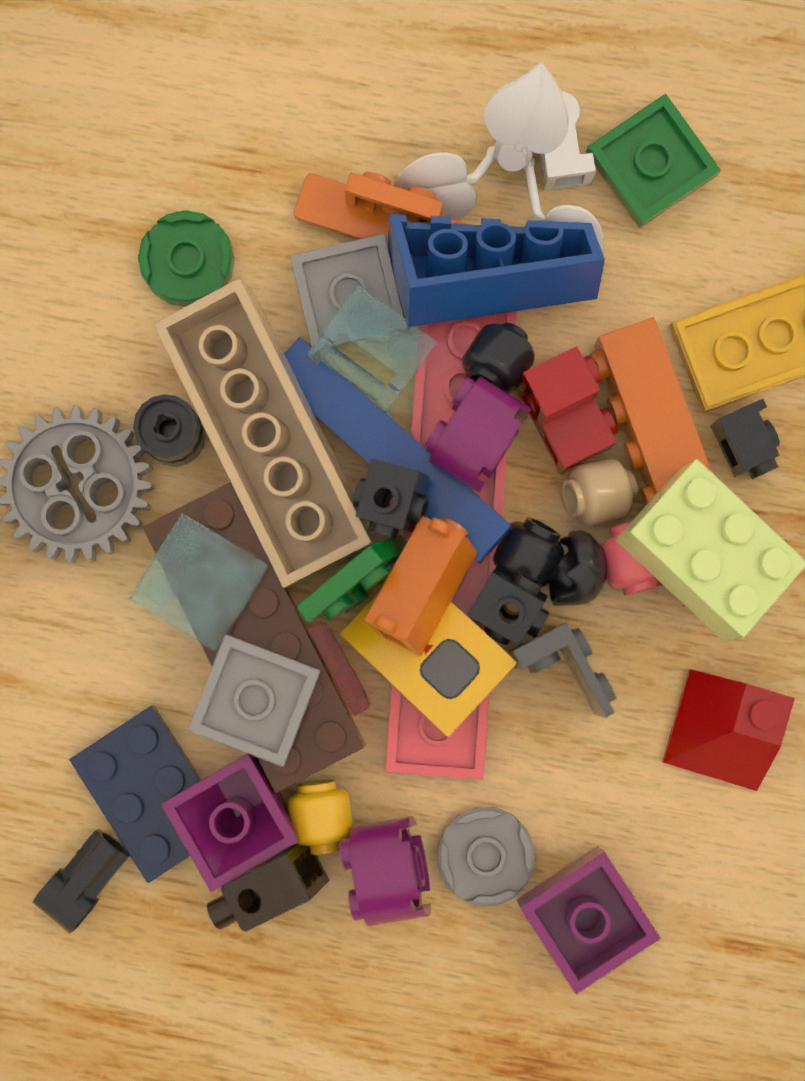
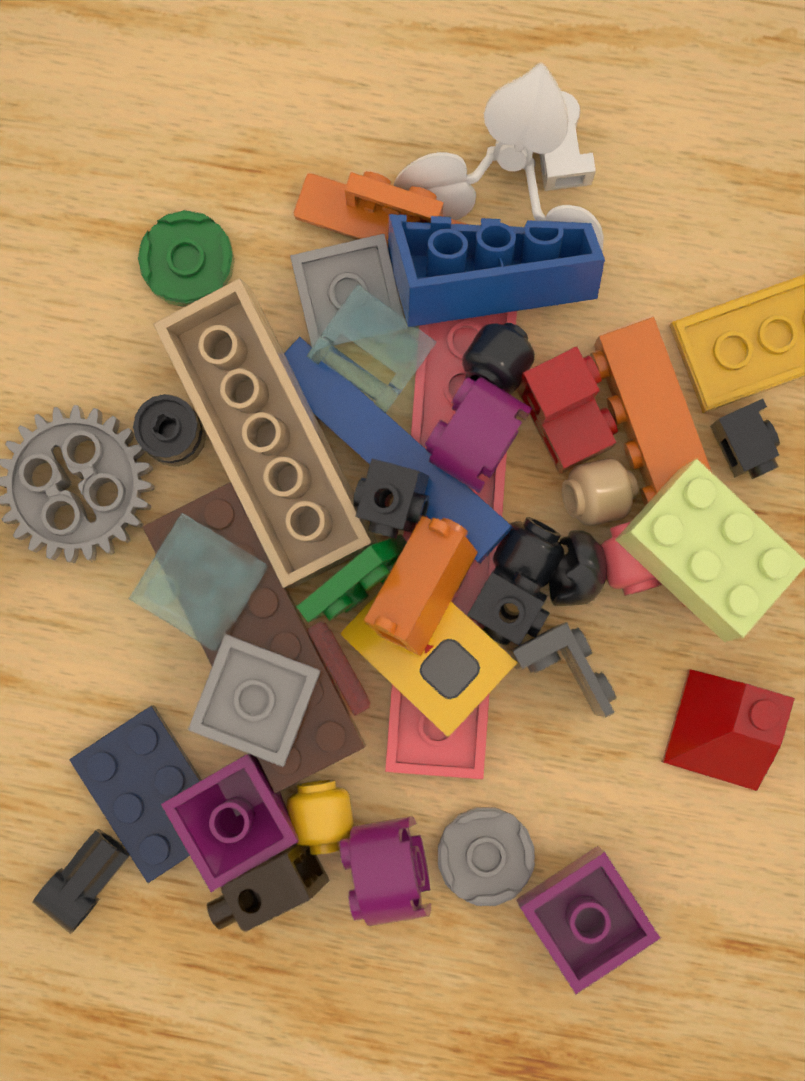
(653, 160): green plate -> none

